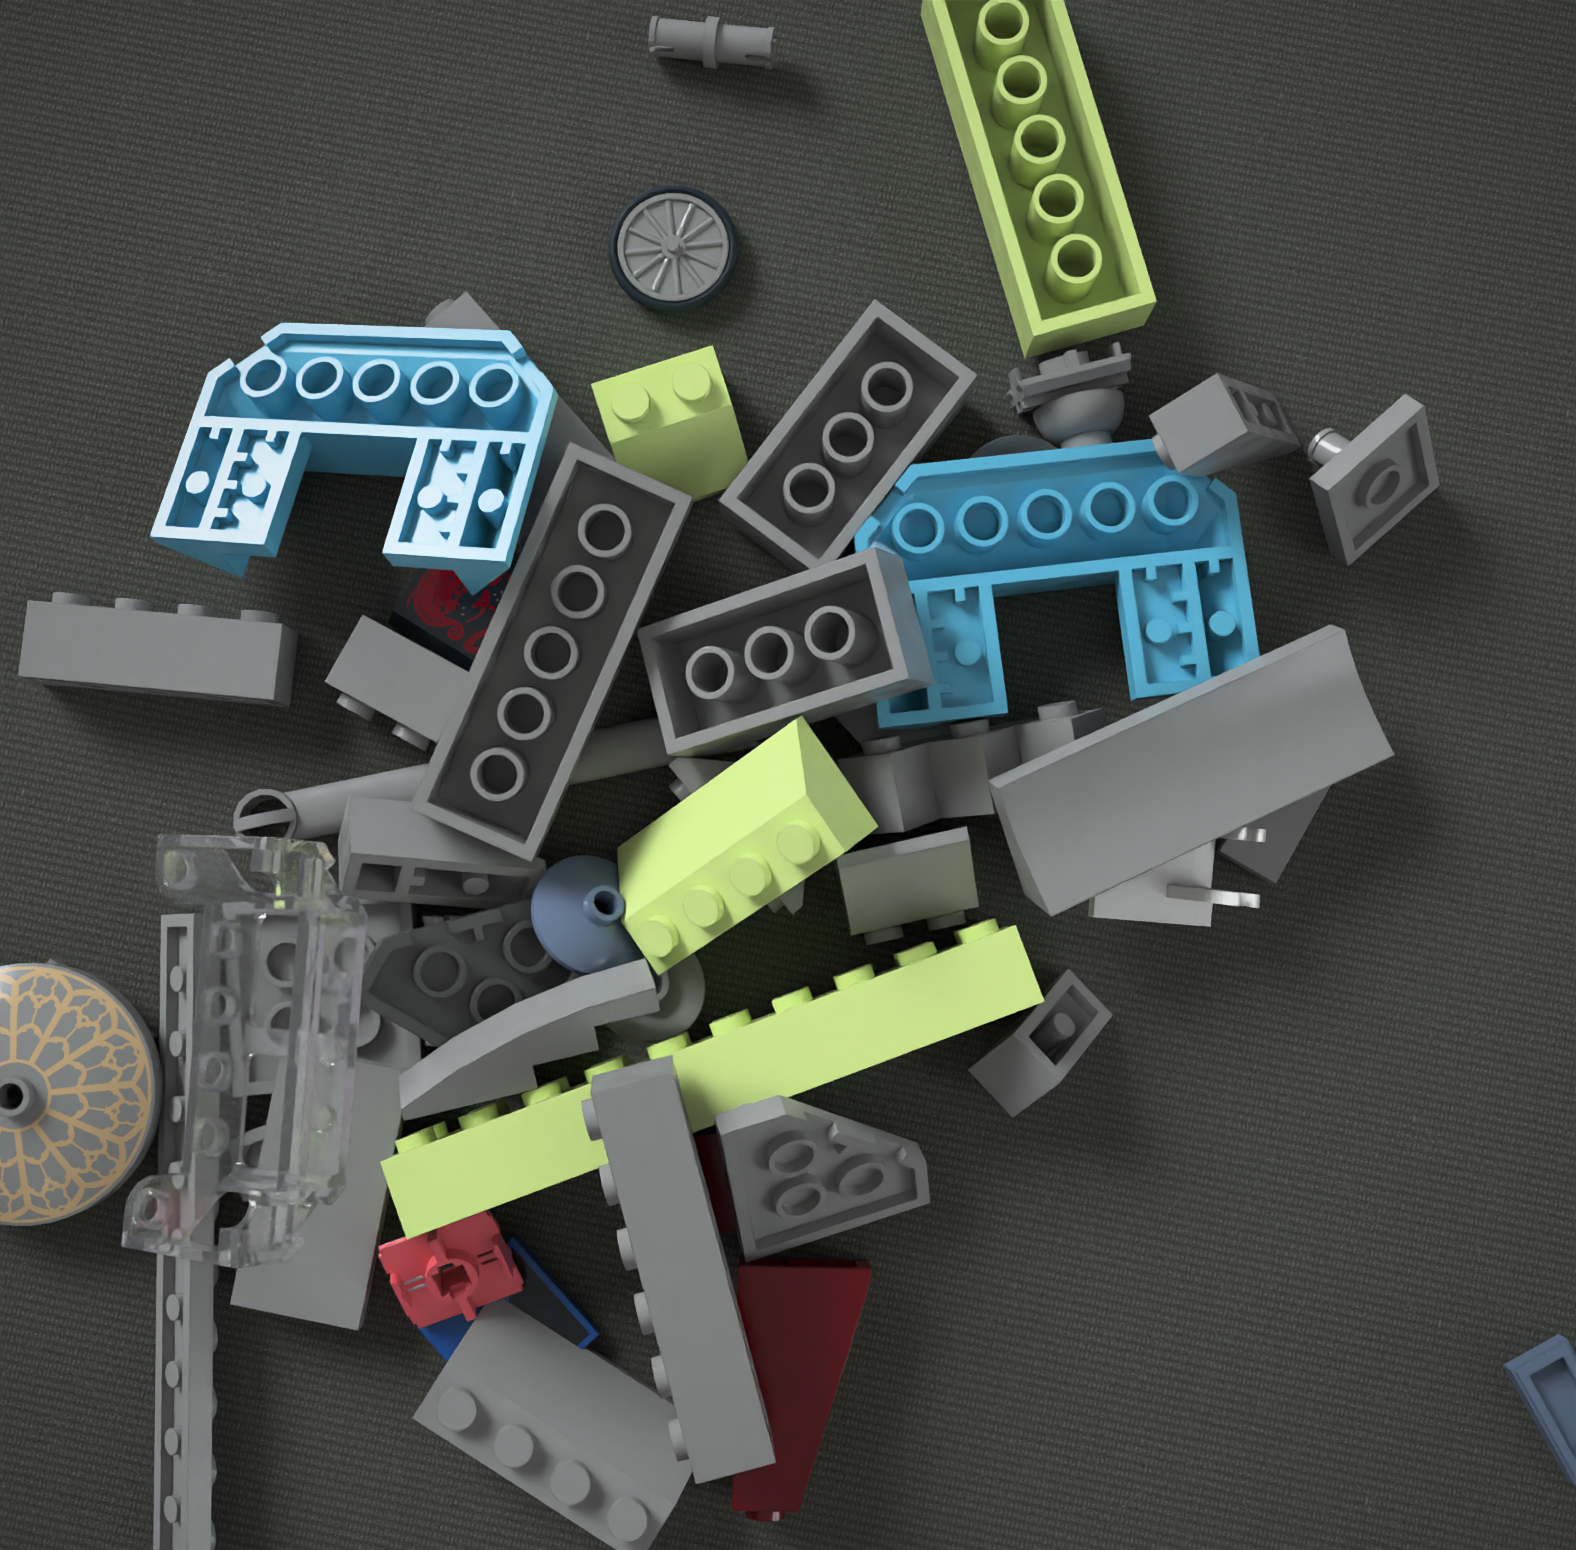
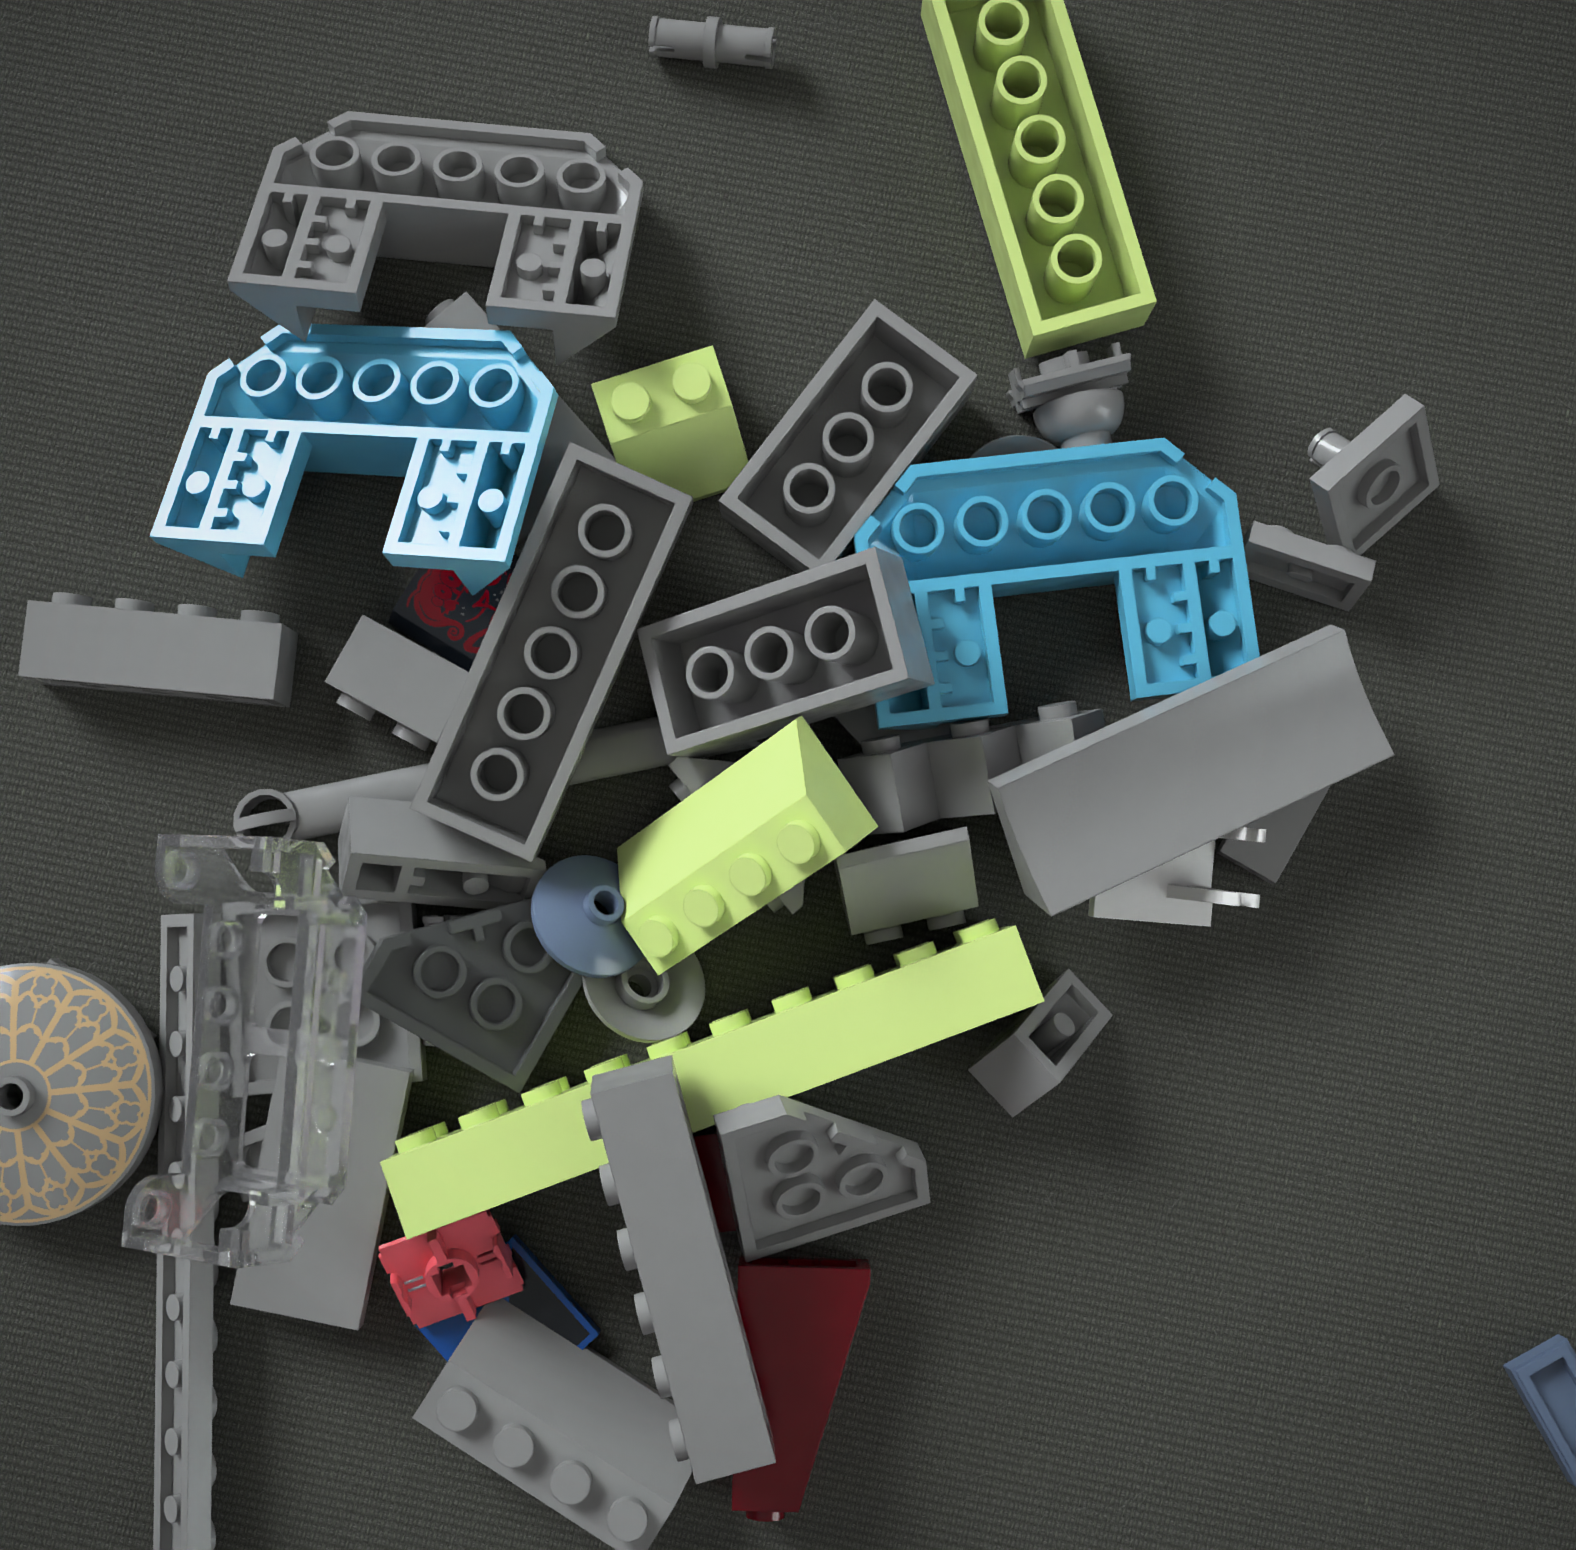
(450, 192): none -> light grey slope
(500, 1052): light grey slope -> none
(673, 249): light grey wheel -> none
(1221, 427): light grey slope -> none
(1306, 566): none -> light grey plate

